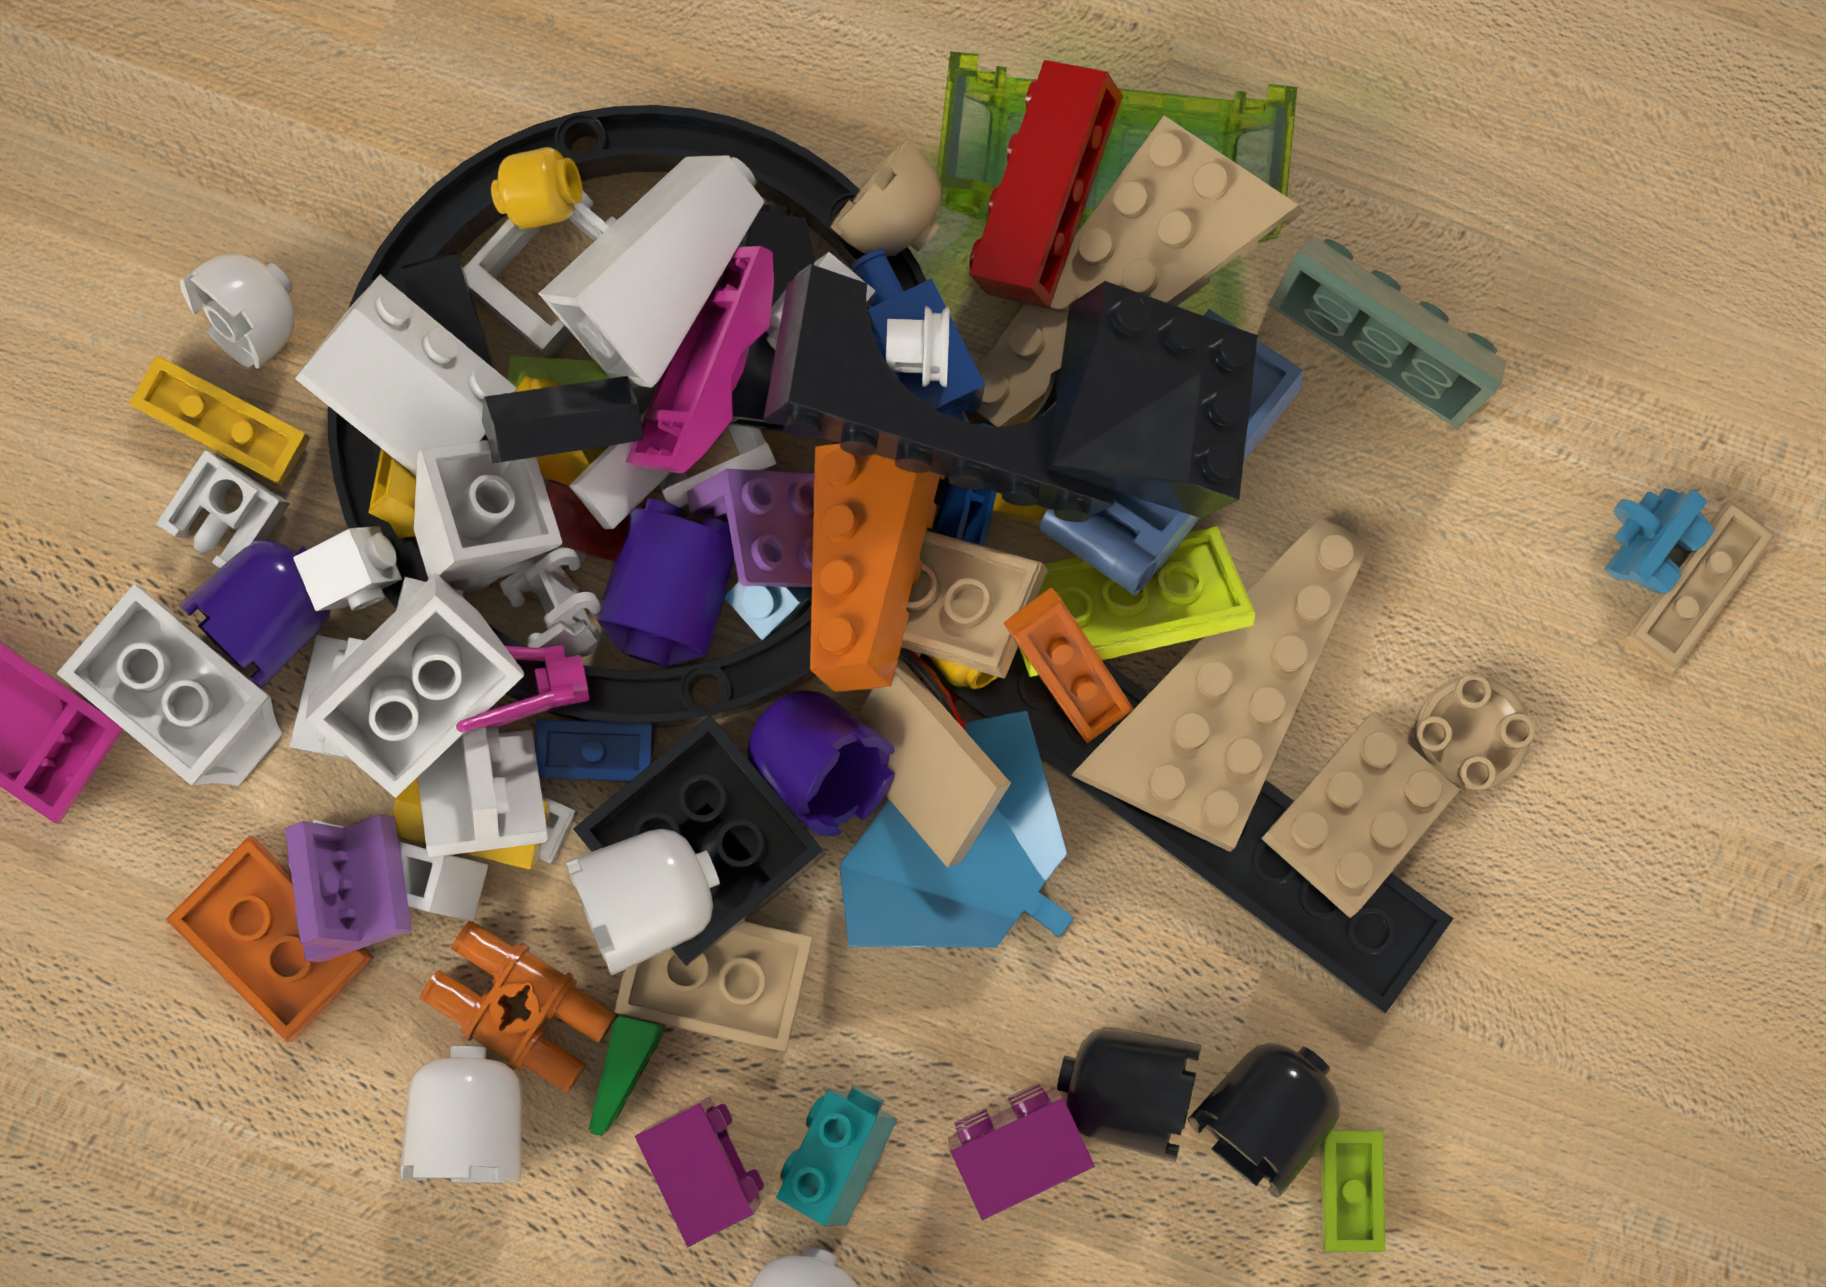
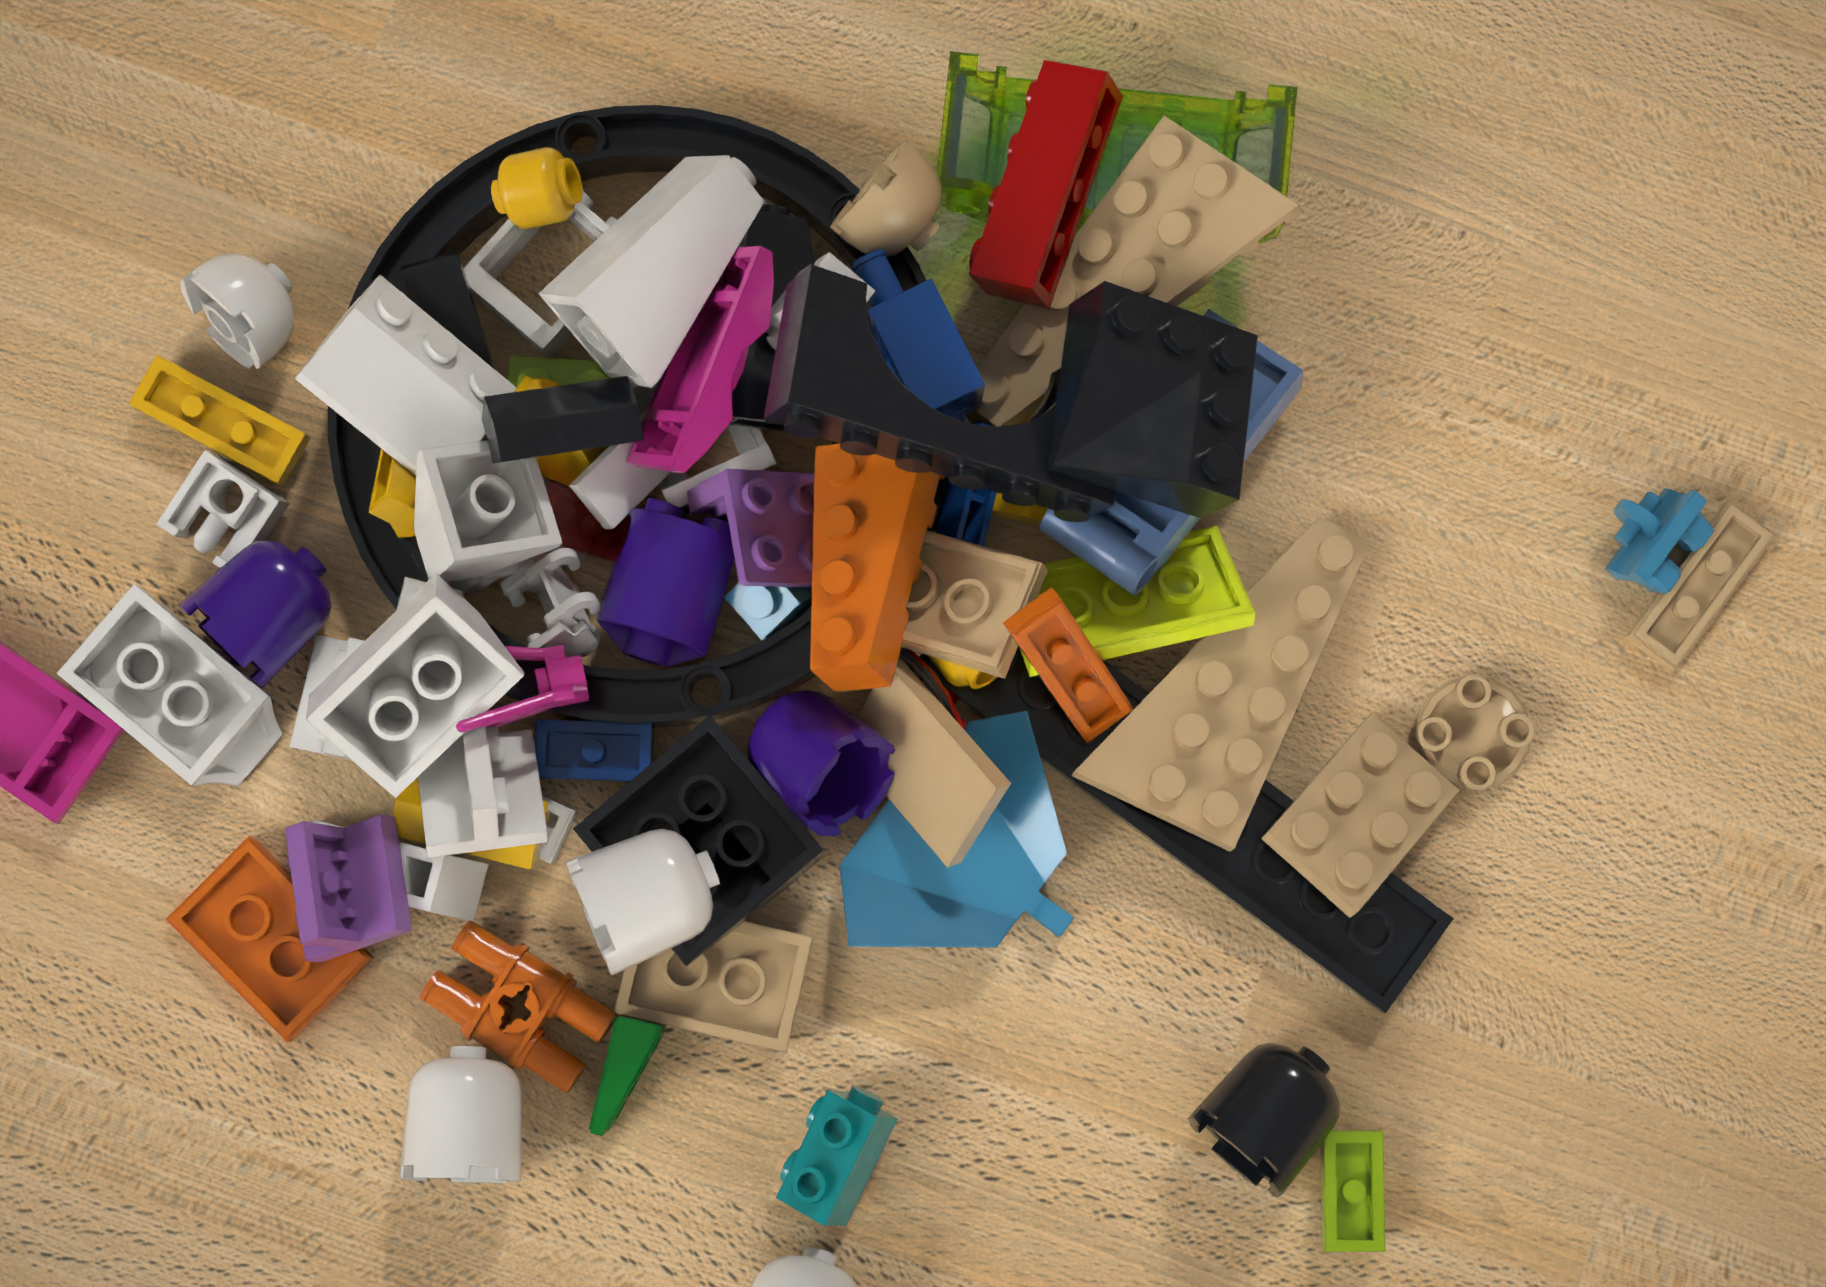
(349, 569): white brick -> none
(700, 1170): magenta container -> none
(920, 346): white piece -> none
(1018, 1150): magenta brick -> none
(1130, 1089): black cylinder -> none
(1388, 332): sand green slope -> none

